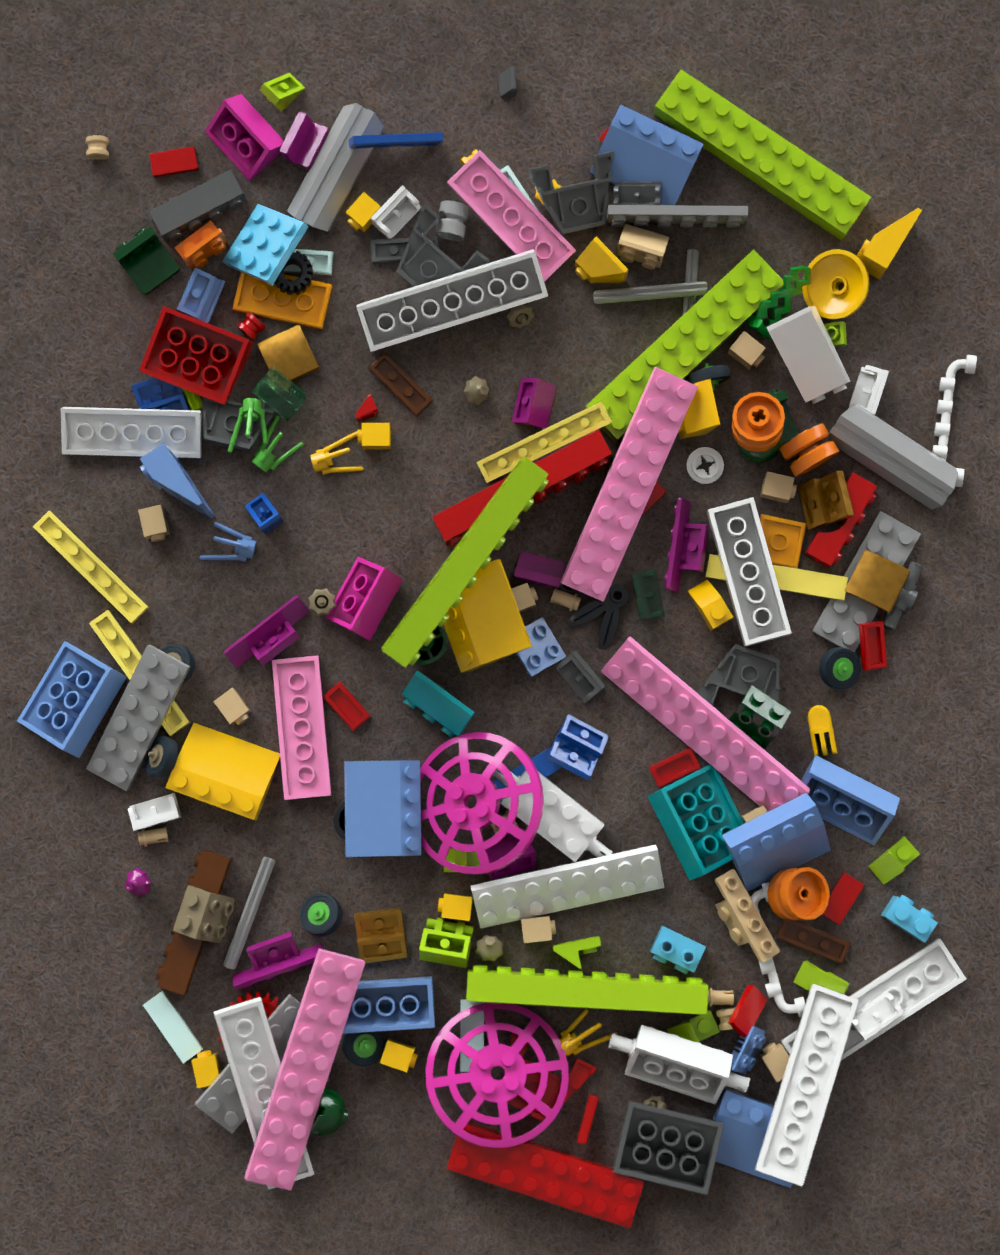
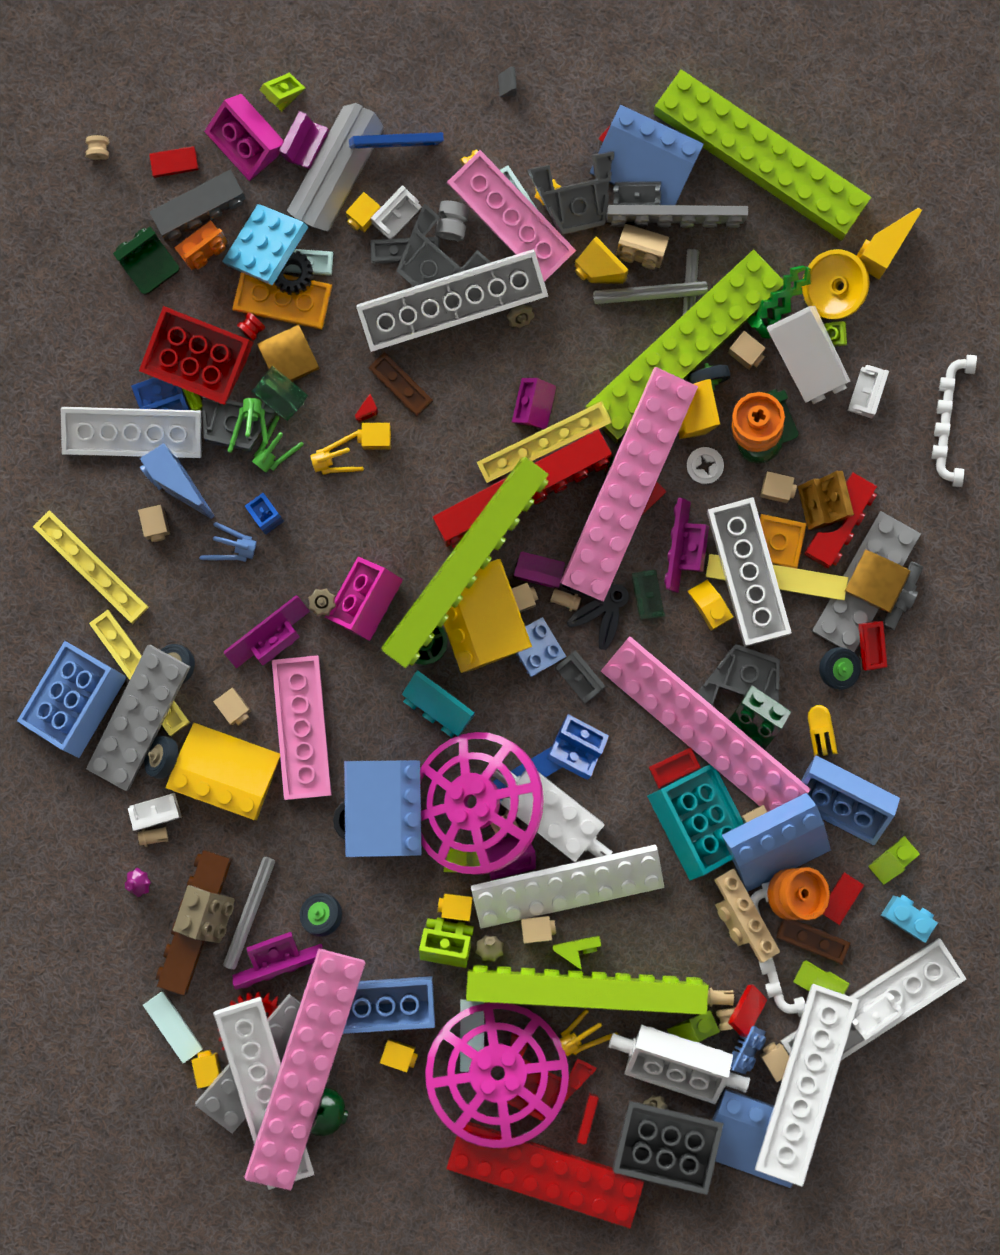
(200, 295): medium blue plate -> none
(346, 706): red tile -> none
(363, 1047): black wheel -> none
(380, 935): pearl gold slope -> none
(476, 390): dark tan piece -> none
(677, 949): medium azure brick -> none
(808, 448): orange wheel -> none
(894, 456): light grey piece -> none

